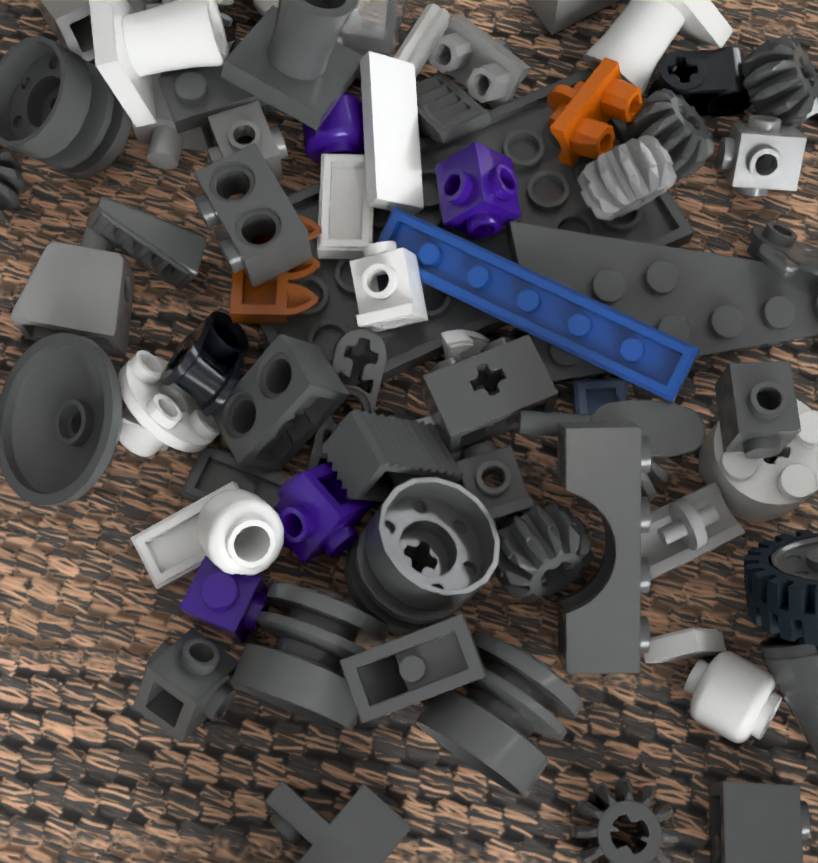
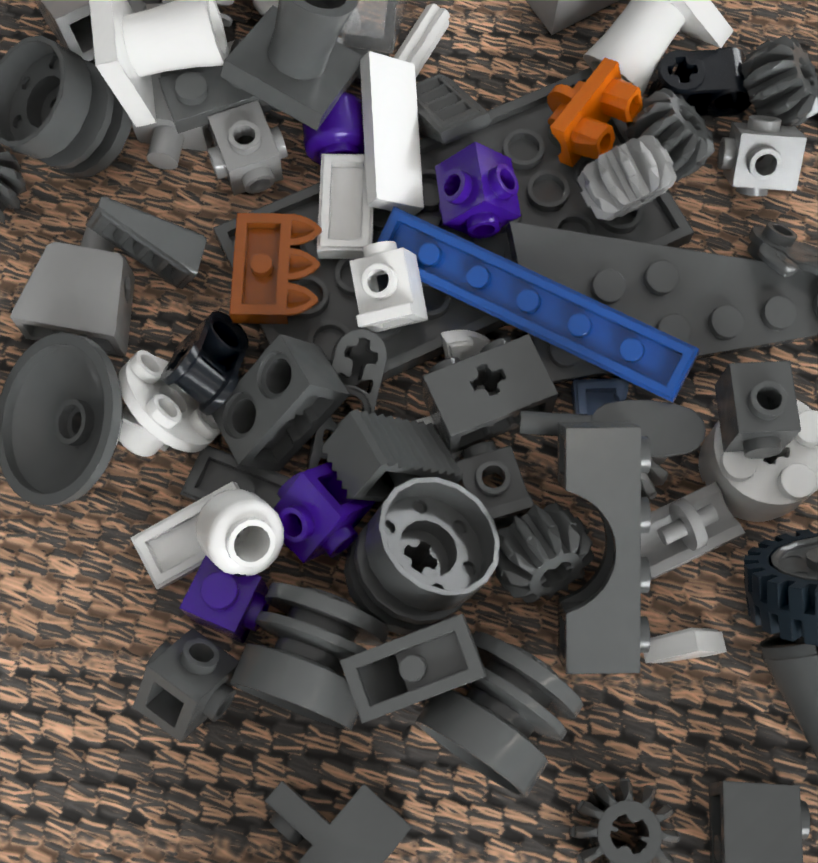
(258, 213): dark grey brick -> none
(479, 62): light grey hips -> none
(732, 697): white head -> none

